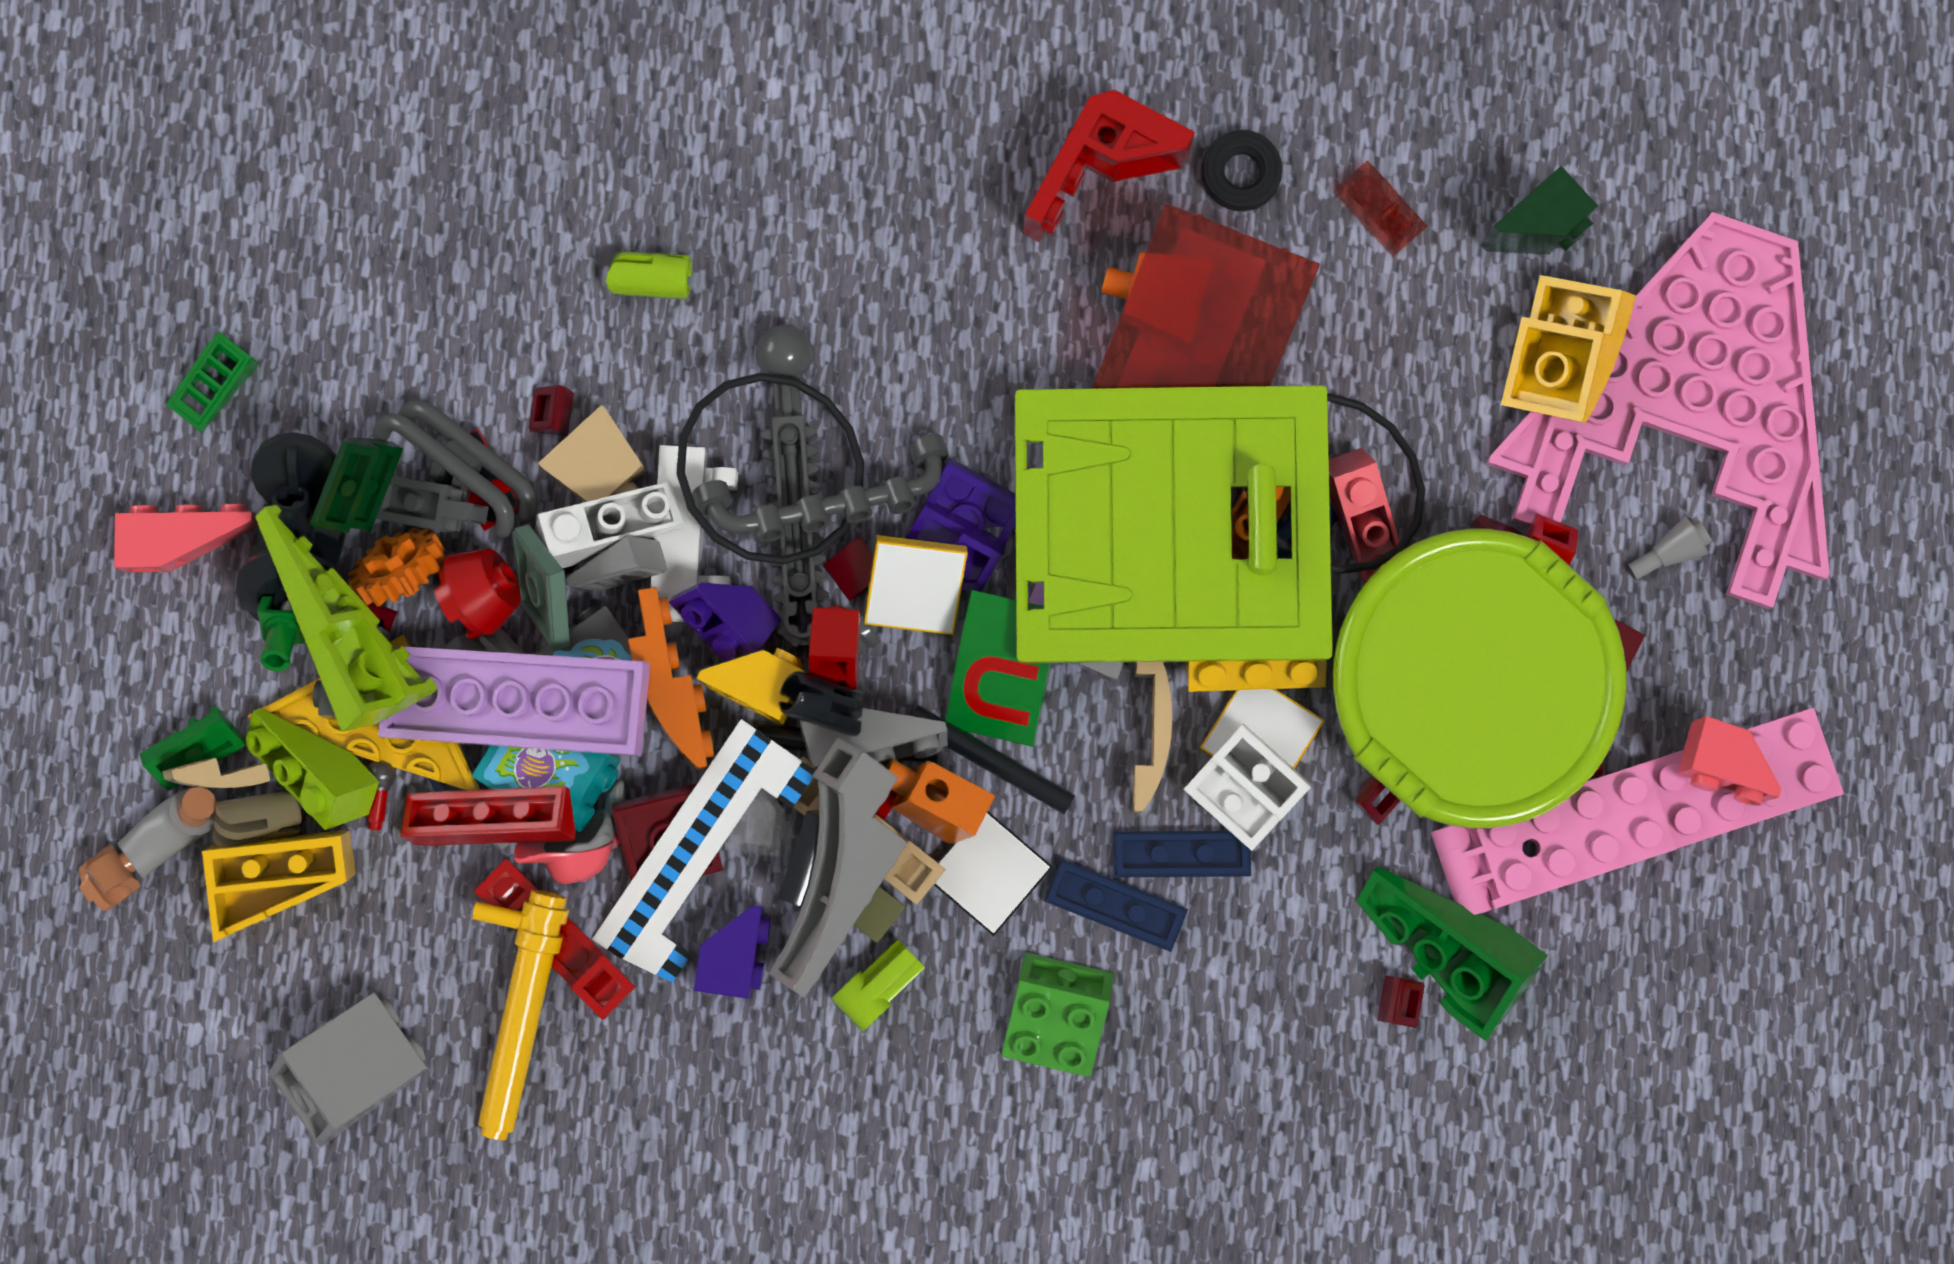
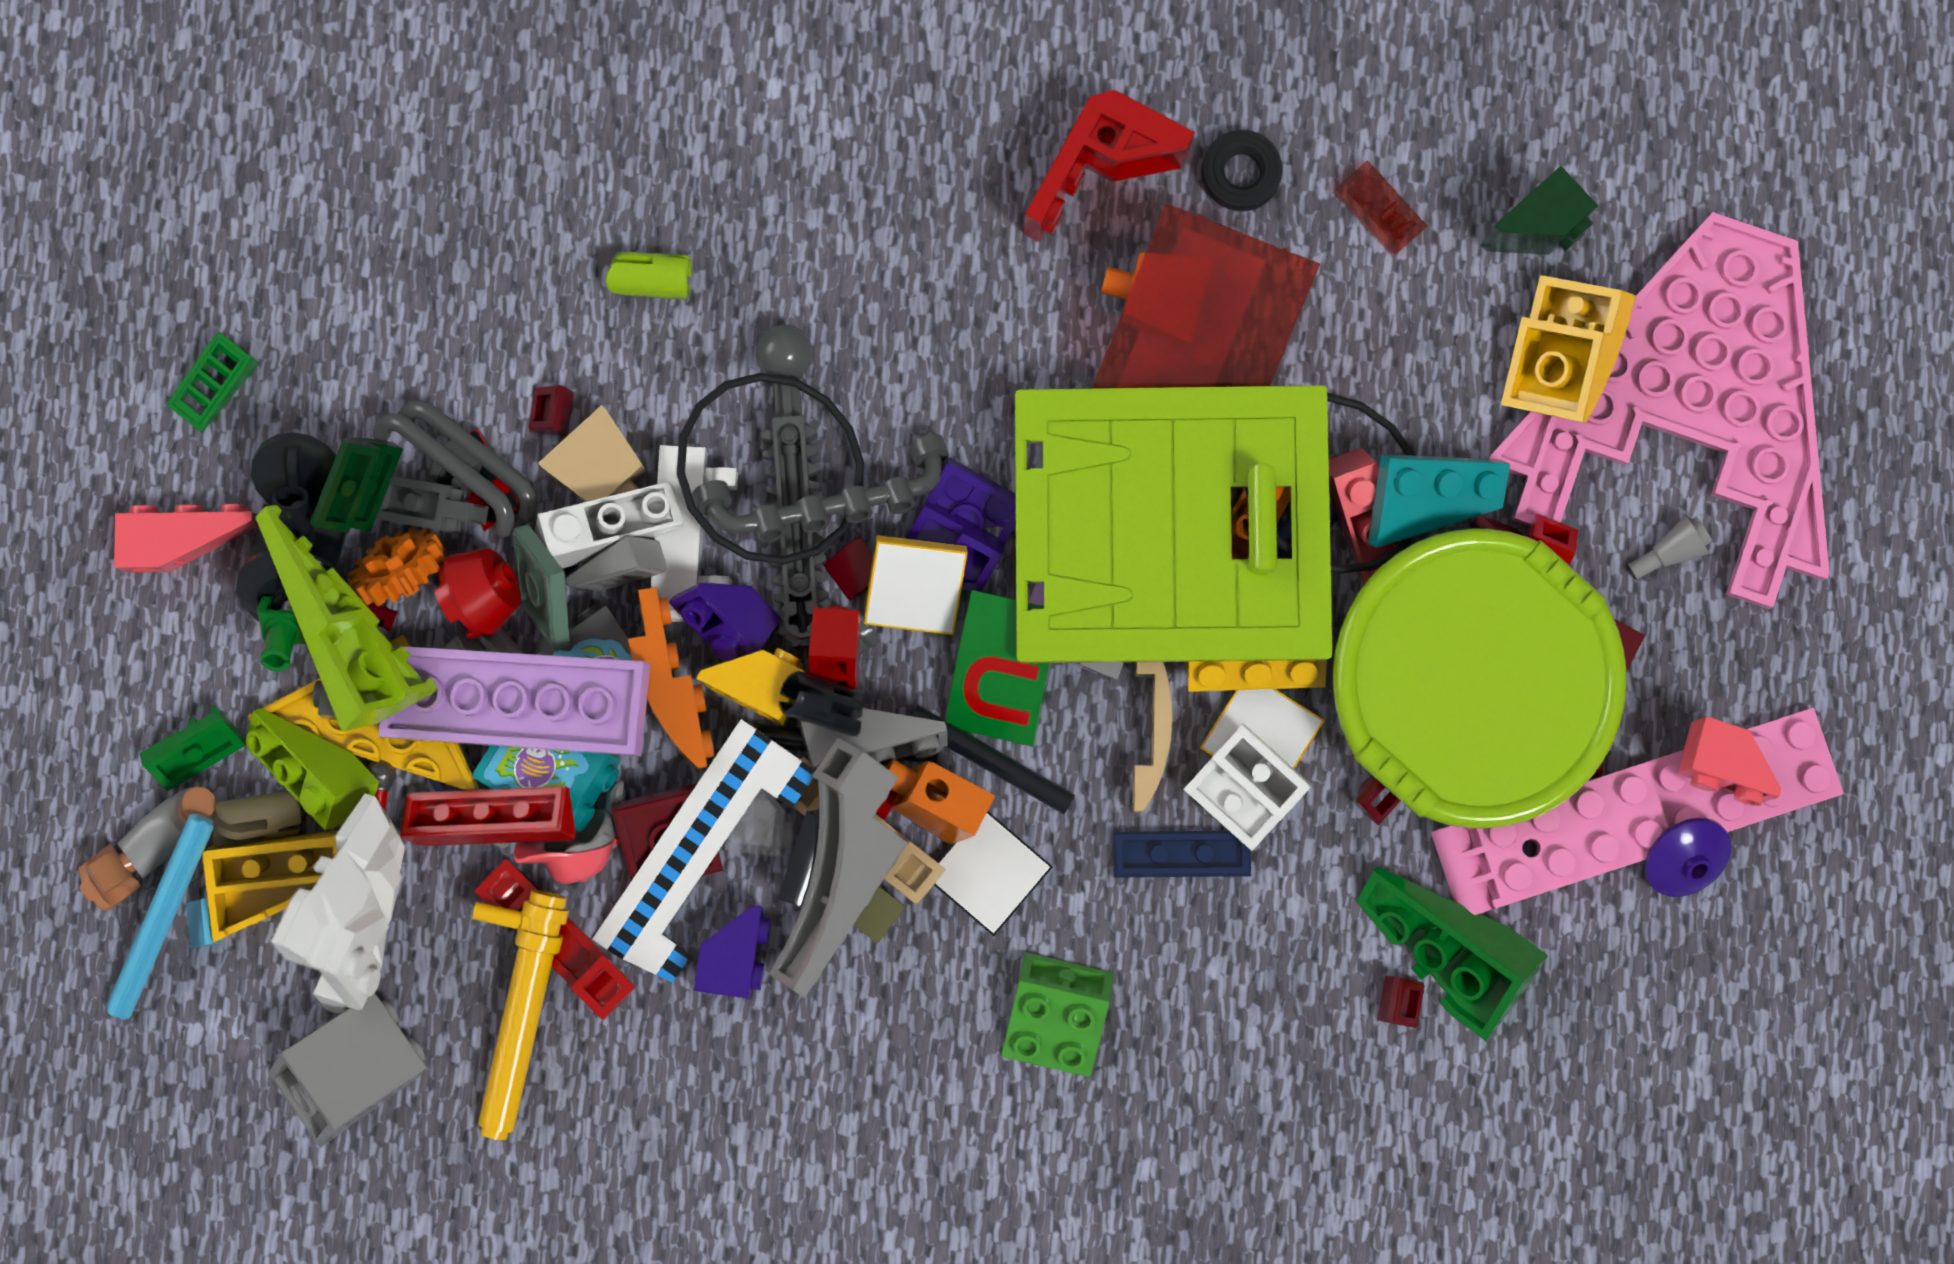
(159, 916): none -> medium azure axle
(199, 924): none -> medium azure slope
(207, 775): tan slope -> none
(347, 913): none -> white wedge
(871, 991): lime piece -> none
(1115, 905): dark blue tile -> none
(1431, 493): none -> teal wing
(1688, 857): none -> dark purple dish

